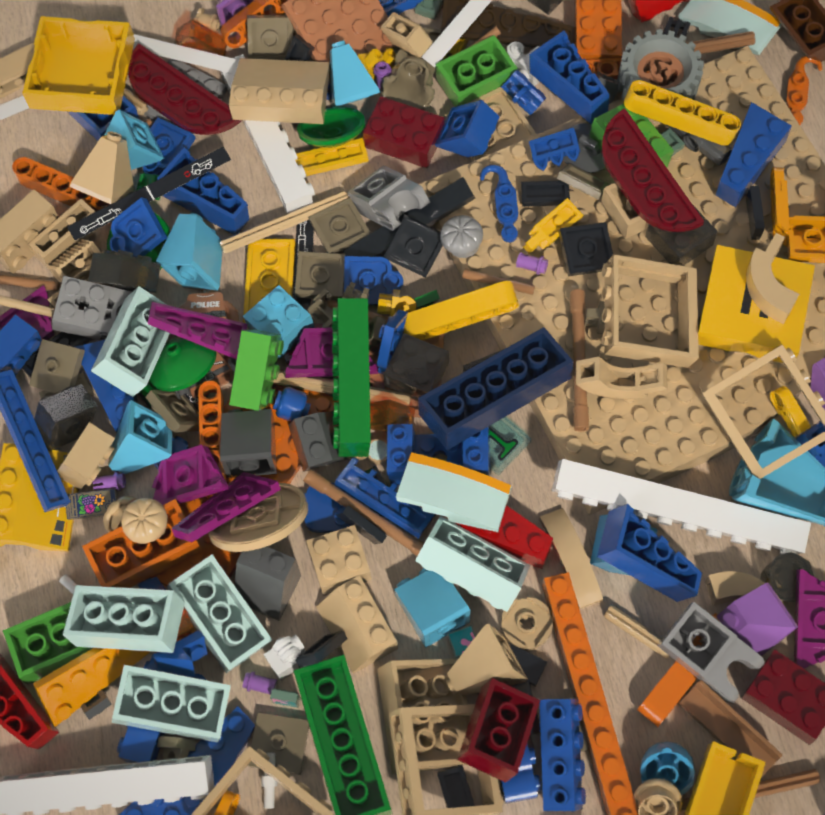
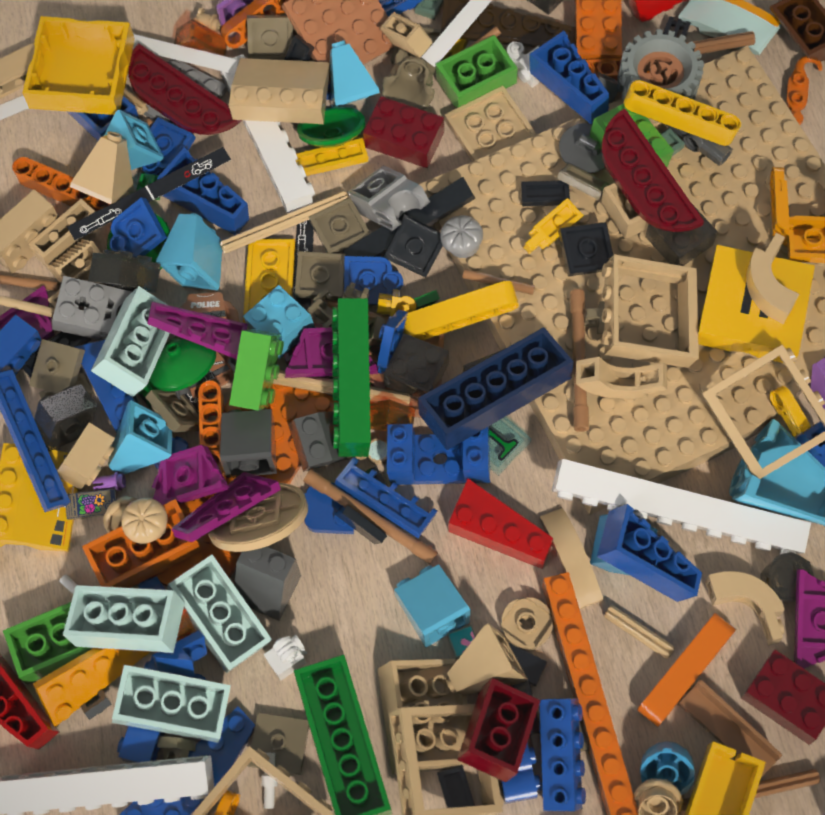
(258, 683): medium lavender pin -> none
(285, 698): sand green tile -> none
(291, 404): blue head -> none
(321, 649): black tile -> none
(338, 558): tan brick -> none
(356, 613): tan slope -> none
(375, 56): yellow hips -> none
(381, 70): medium lavender pin -> none
(454, 492): light aqua slope -> none
(468, 129): blue slope -> none
(473, 564): light aqua brick -> none
(505, 202): blue piece -> none
(523, 92): blue hips -> none
(532, 263): medium lavender pin -> none
(555, 148): blue plate -> none
(715, 654): light grey brick -> none
(754, 149): blue wedge -> none
(755, 212): black tile -> none
(758, 619): medium lavender slope -> none

